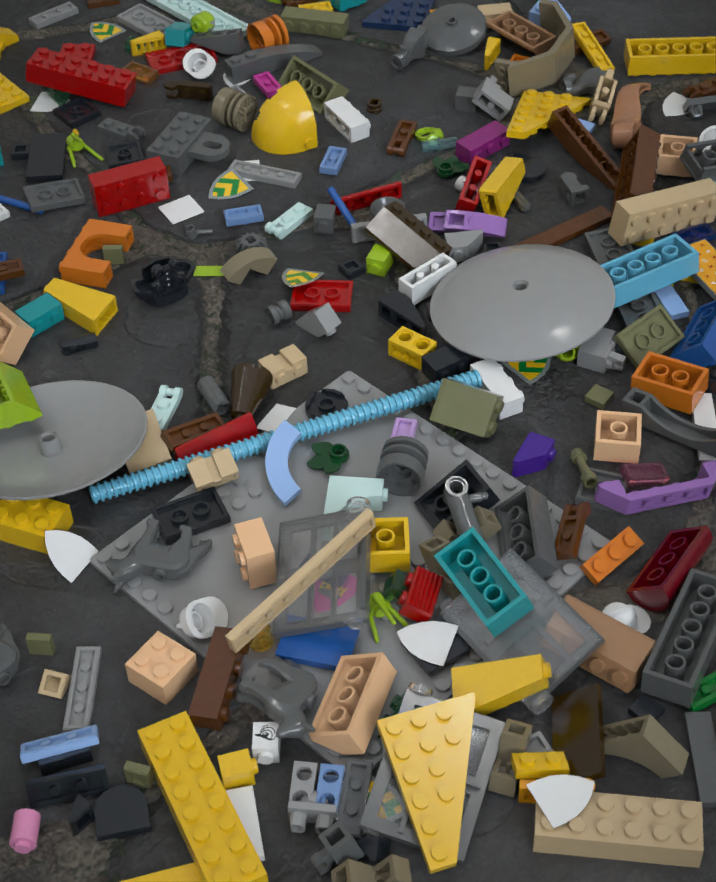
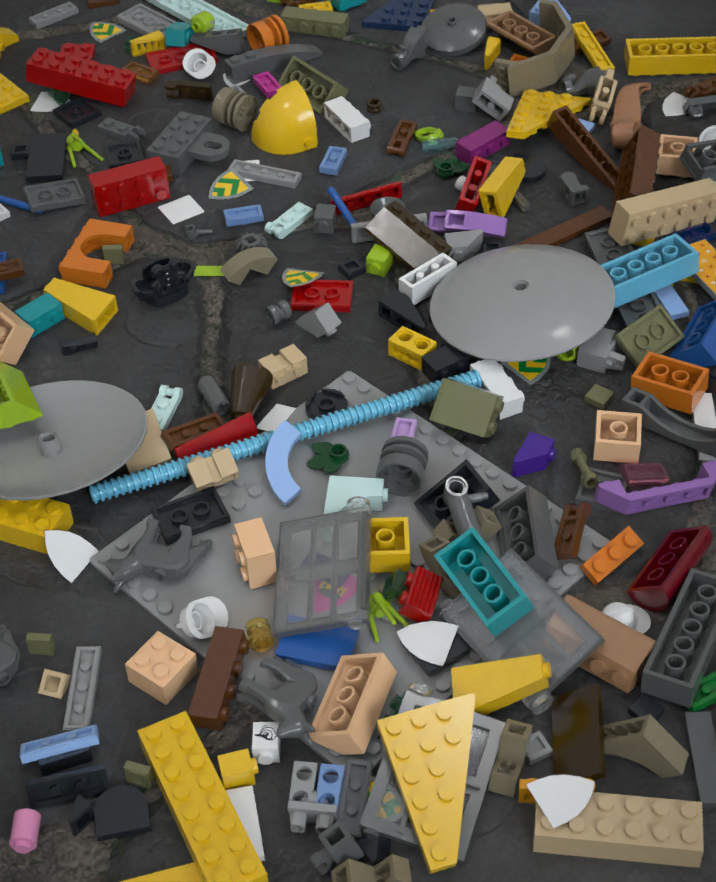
(300, 581): tan tile -> none
(539, 764): yellow plate -> none

